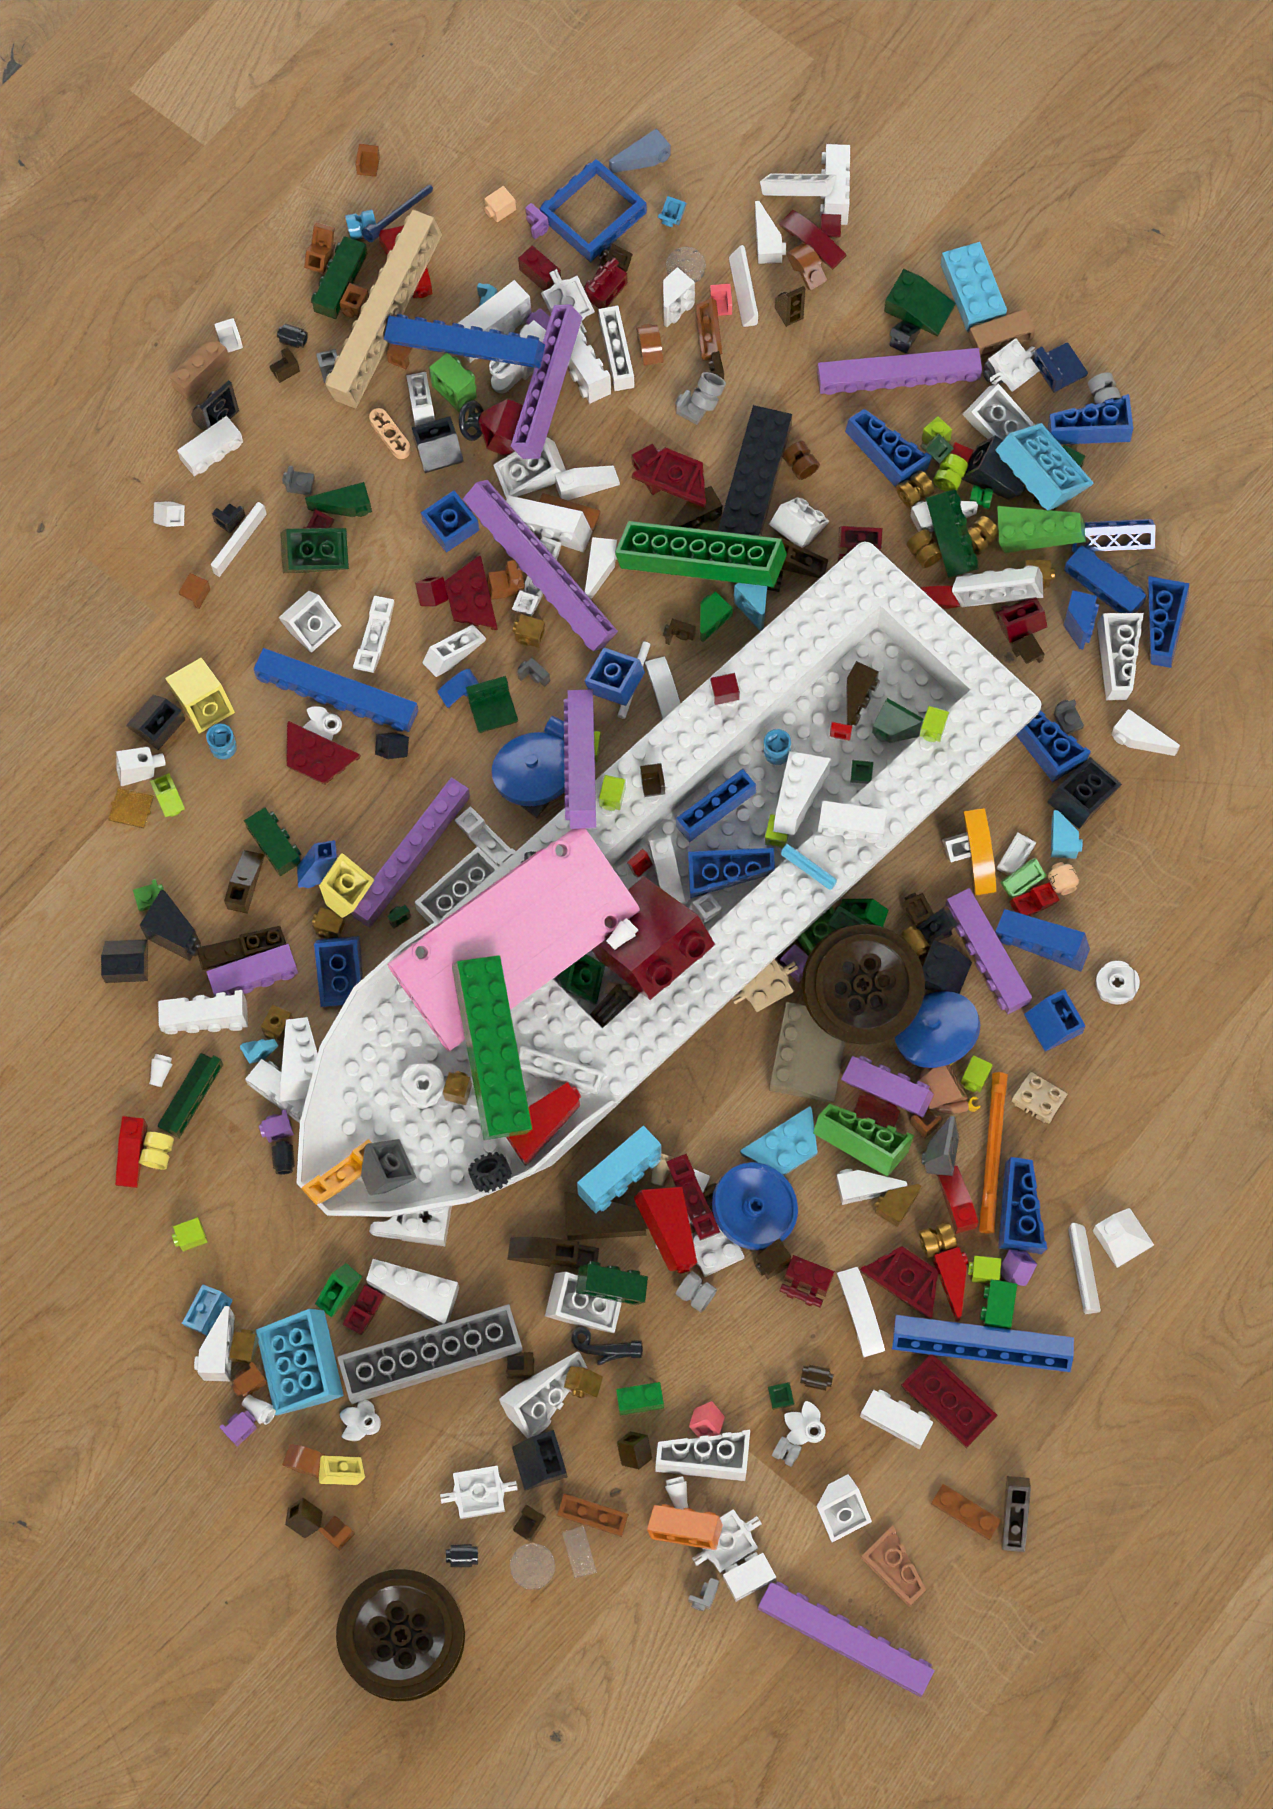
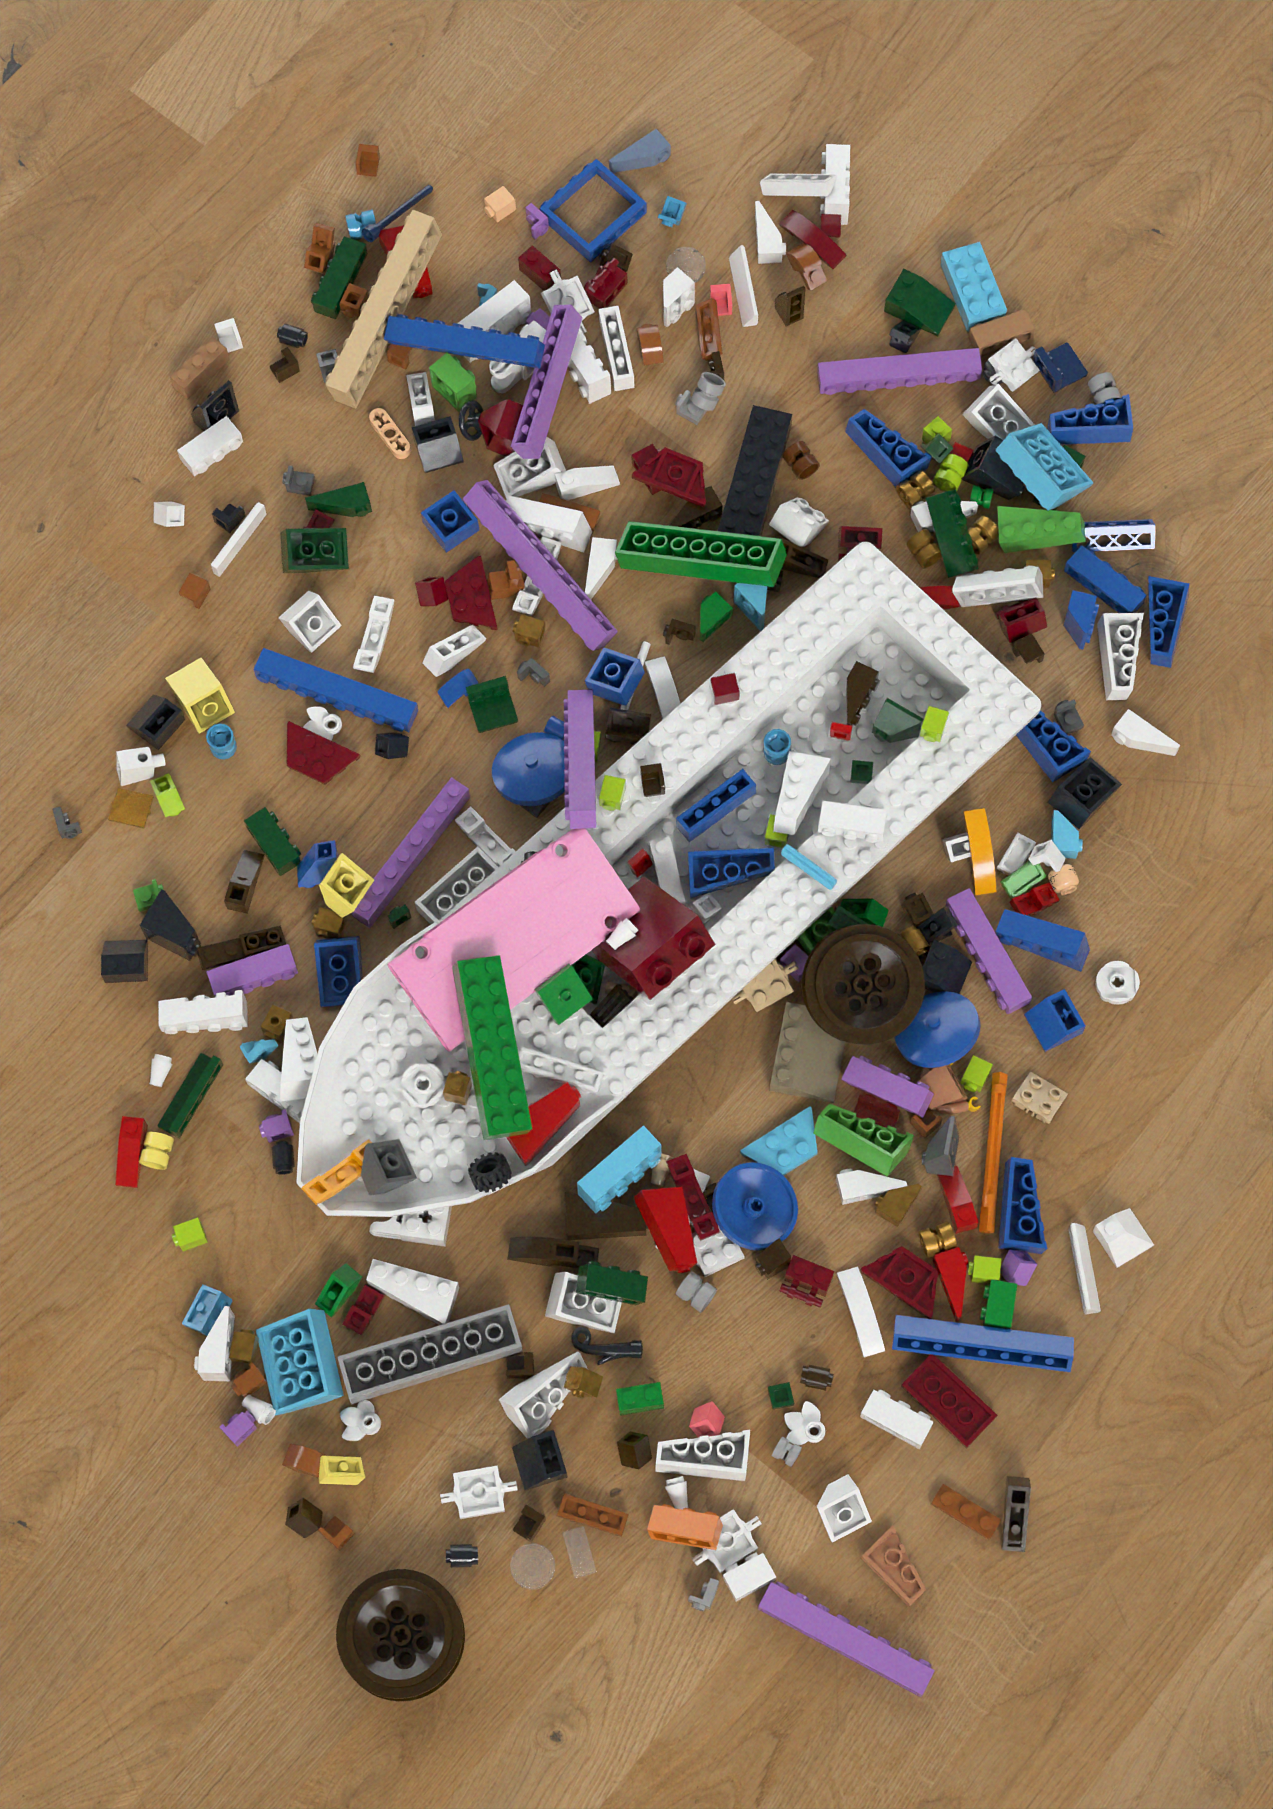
(64, 827): none -> dark grey bracket
(563, 994): none -> green plate
(627, 725): none -> dark brown bracket
(1049, 854): none -> white panel

